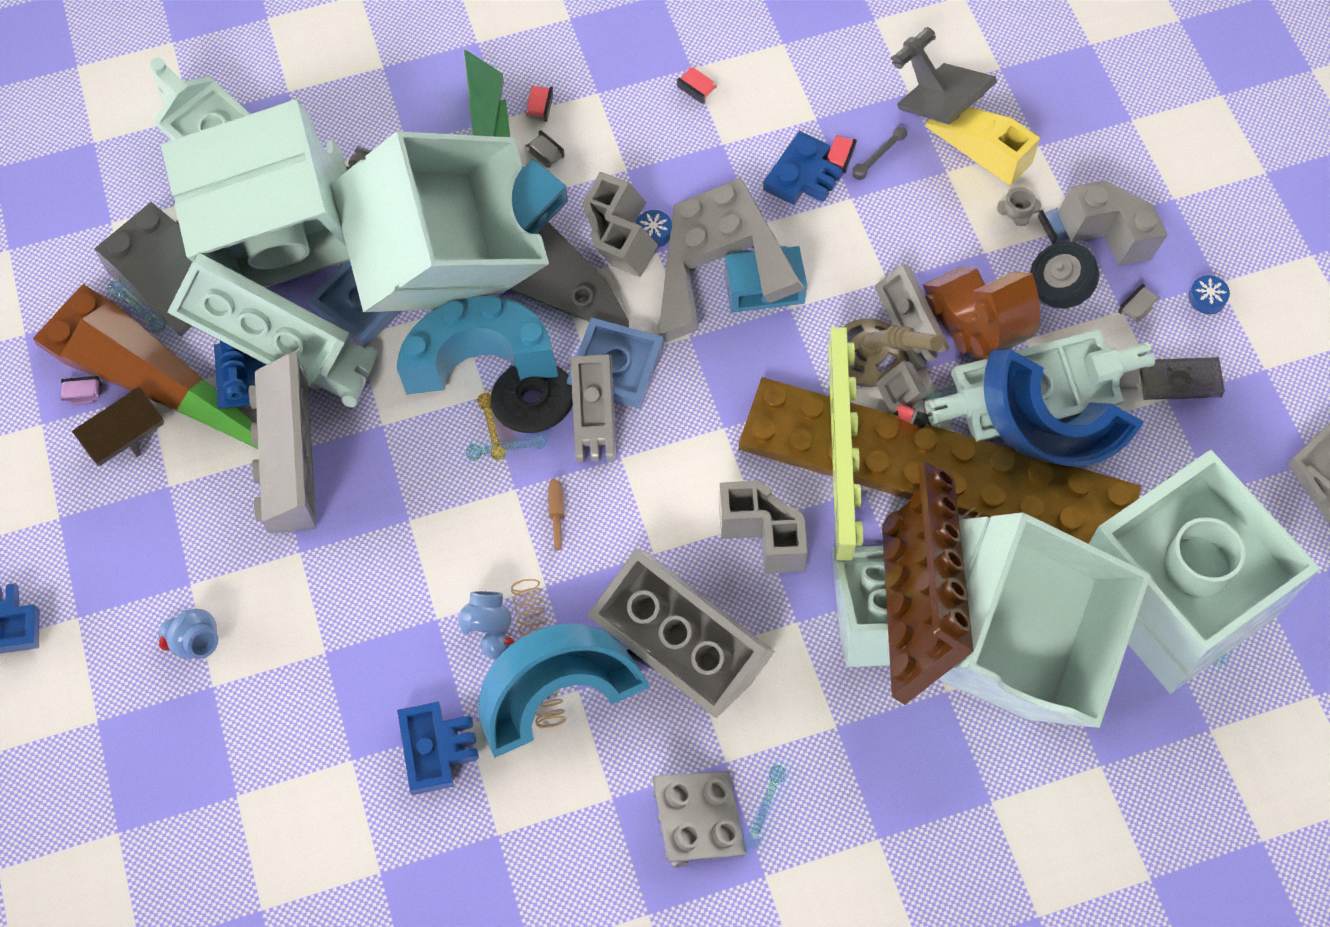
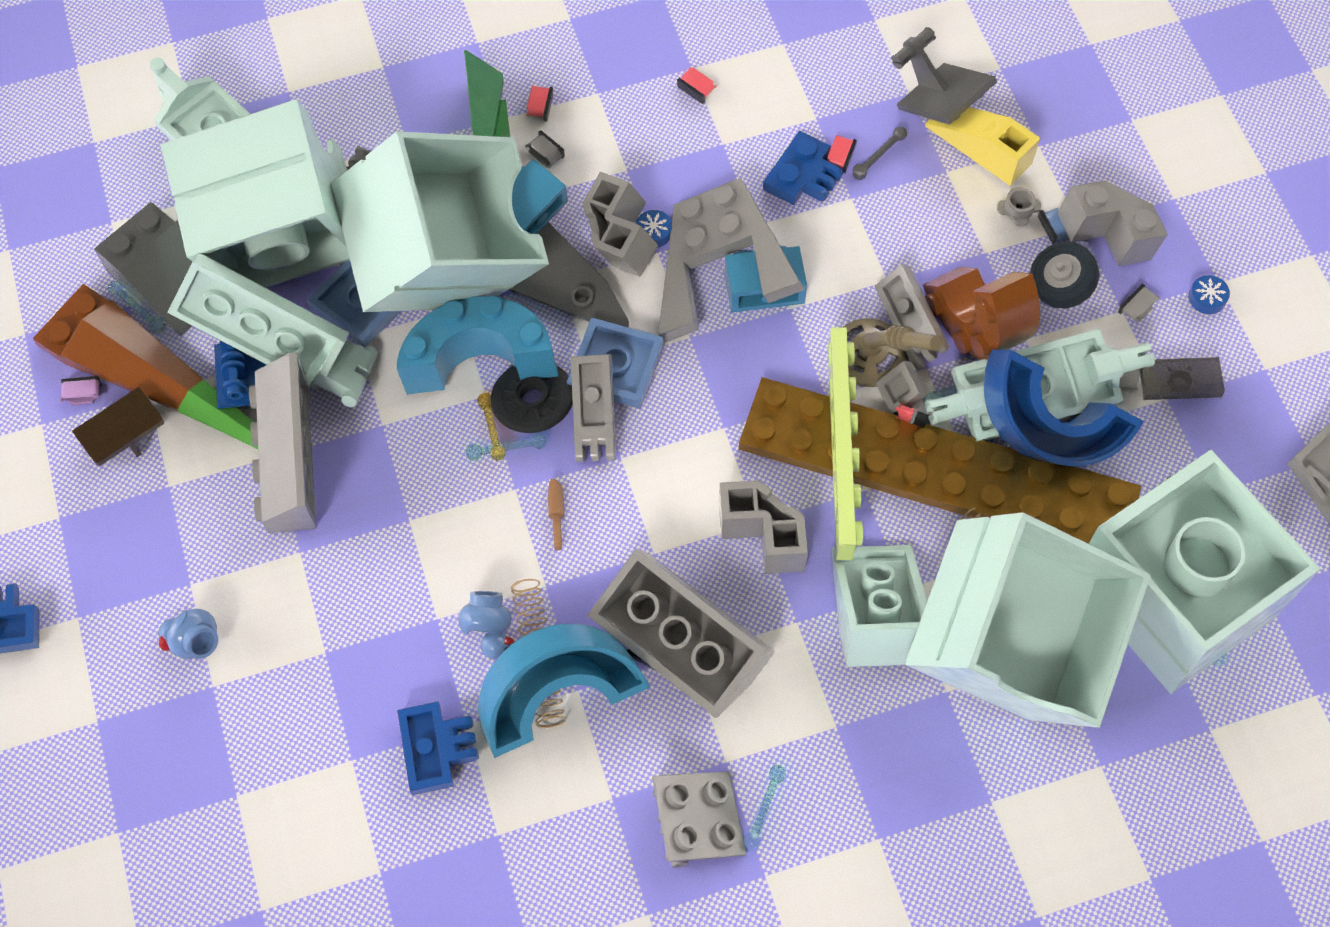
(925, 586): reddish brown bracket -> none

